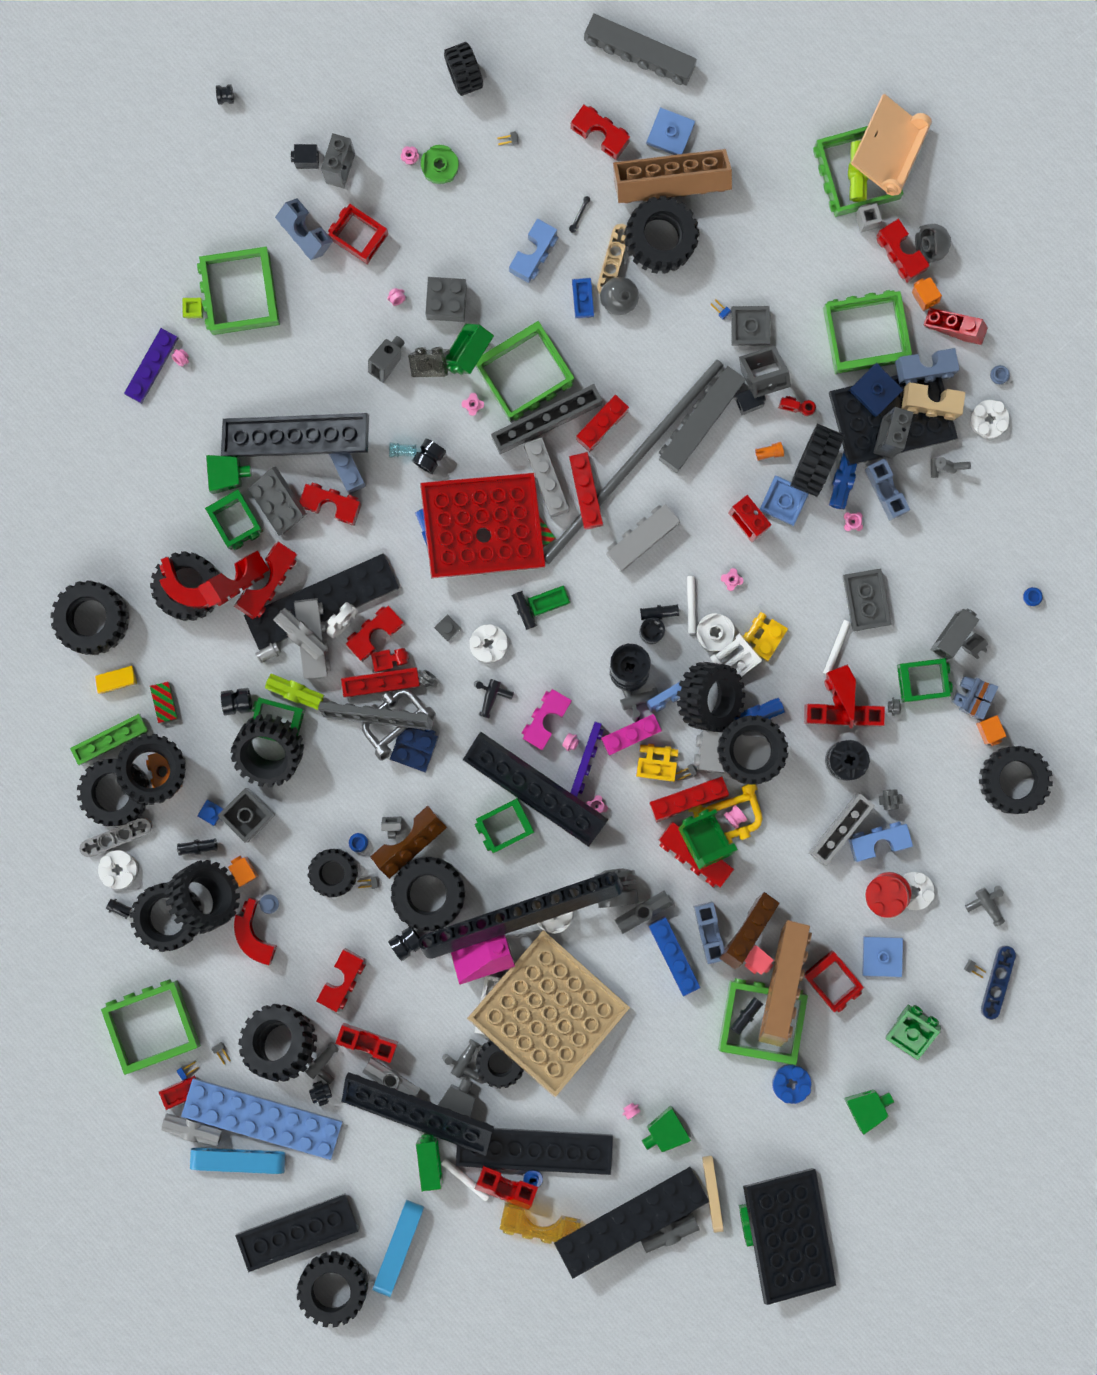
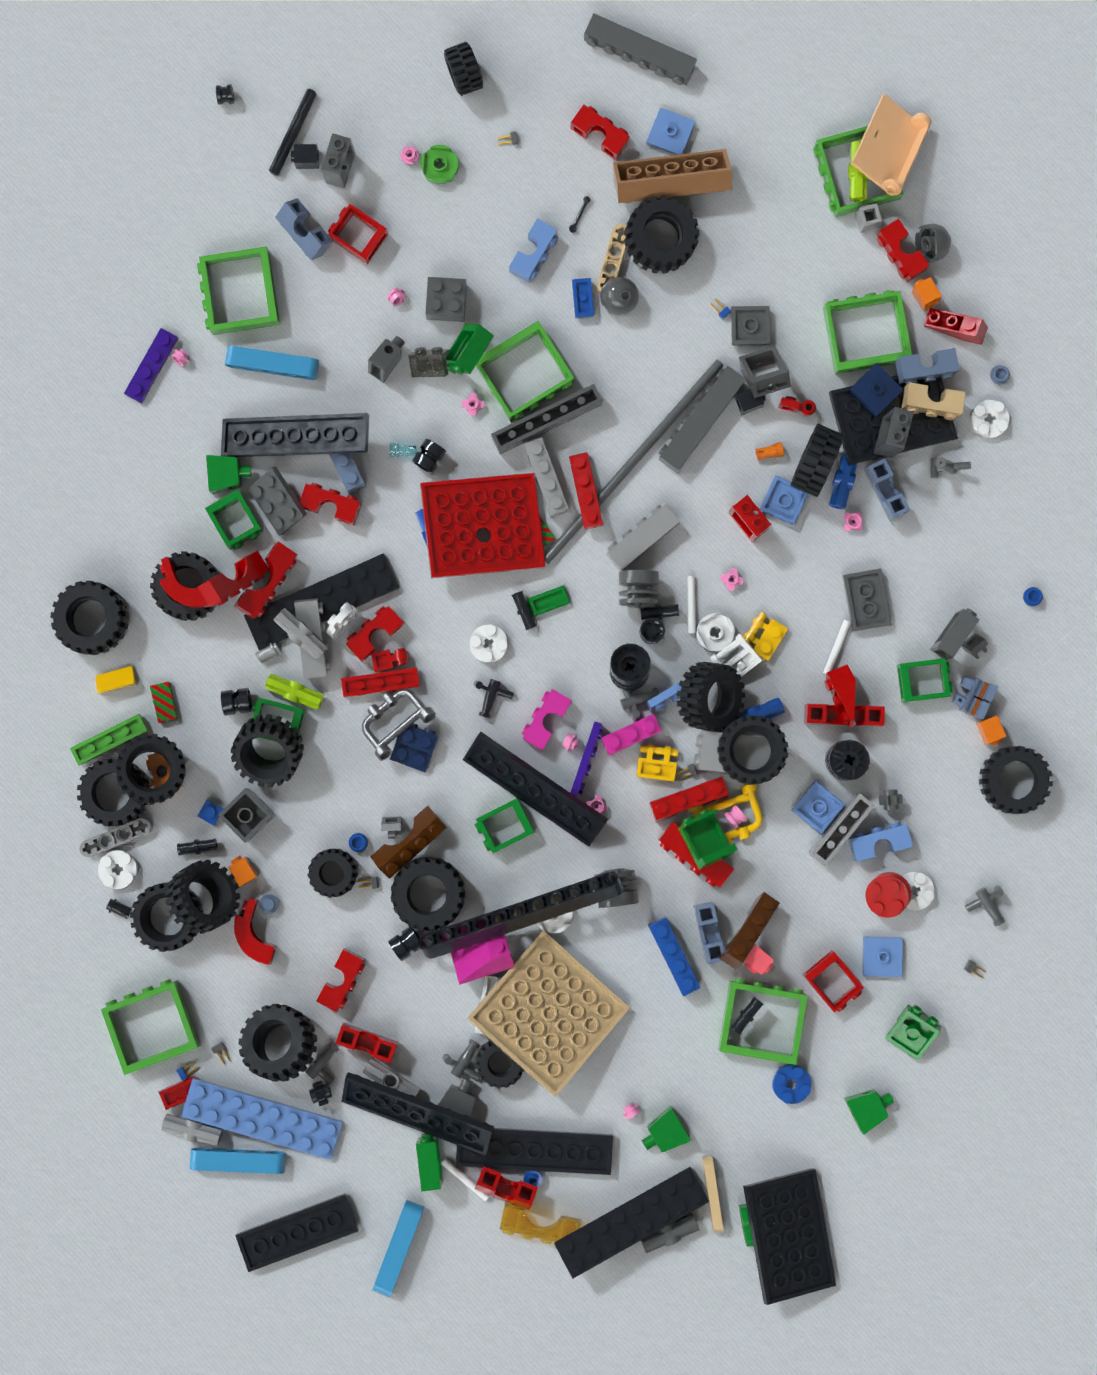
(192, 307): lime plate -> none
(272, 362): none -> dark azure beam
(292, 132): none -> black axle
(332, 1264): black tyre -> none
(372, 715): dark grey plate -> none
(426, 678): dark grey plate -> none
(447, 627): dark grey plate -> none
(602, 422): red arch -> none
(632, 919): dark grey piece -> none
(638, 588): none -> dark grey wheel
(784, 983): medium nougat brick -> none
(818, 807): none -> medium blue plate
(894, 706): dark grey plate -> none
(995, 981): dark blue beam -> none

